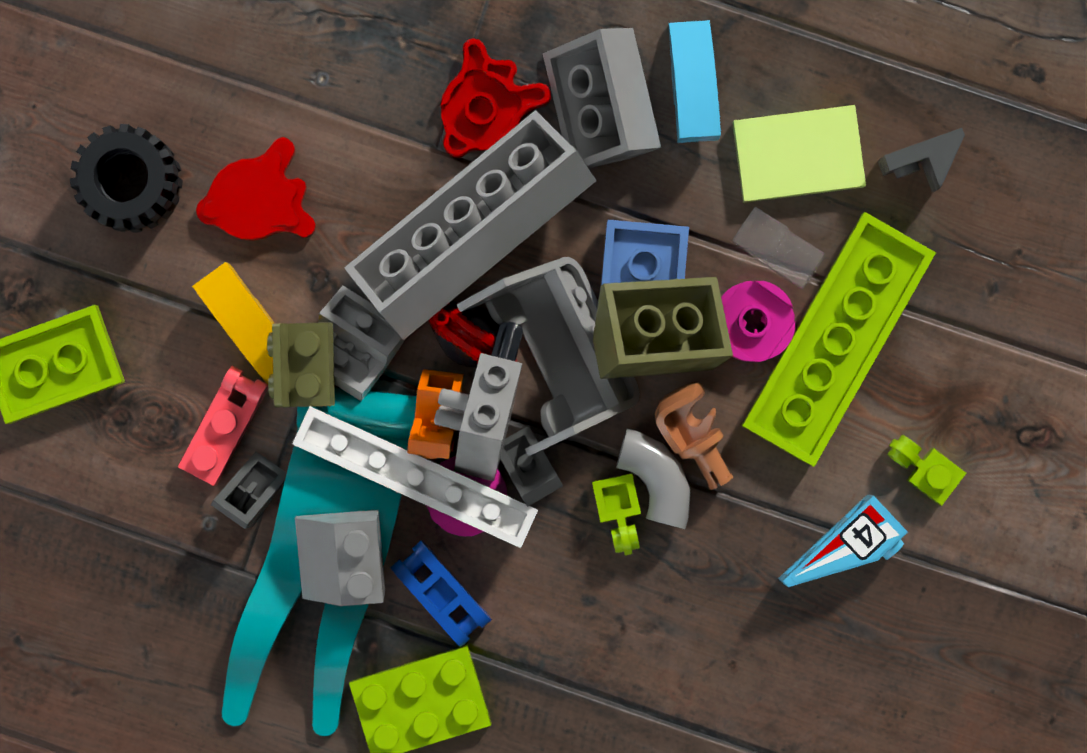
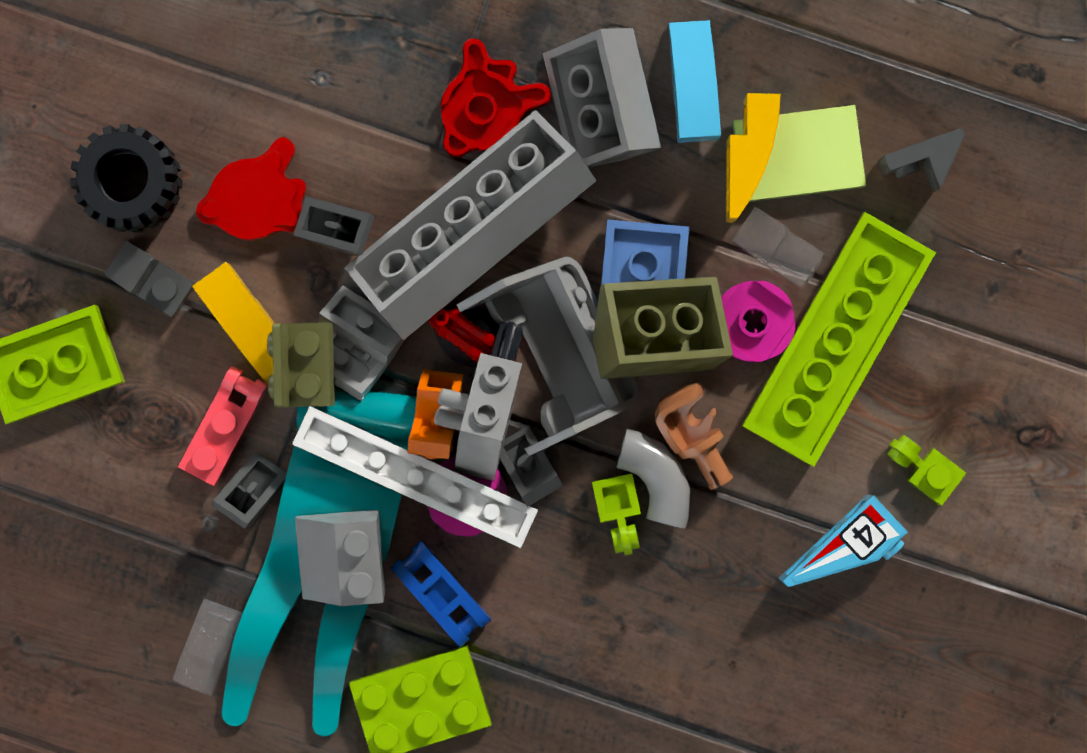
(150, 279): none -> dark grey slope
(207, 647): none -> clear slope
(334, 226): none -> dark grey slope
(749, 153): none -> yellow slope

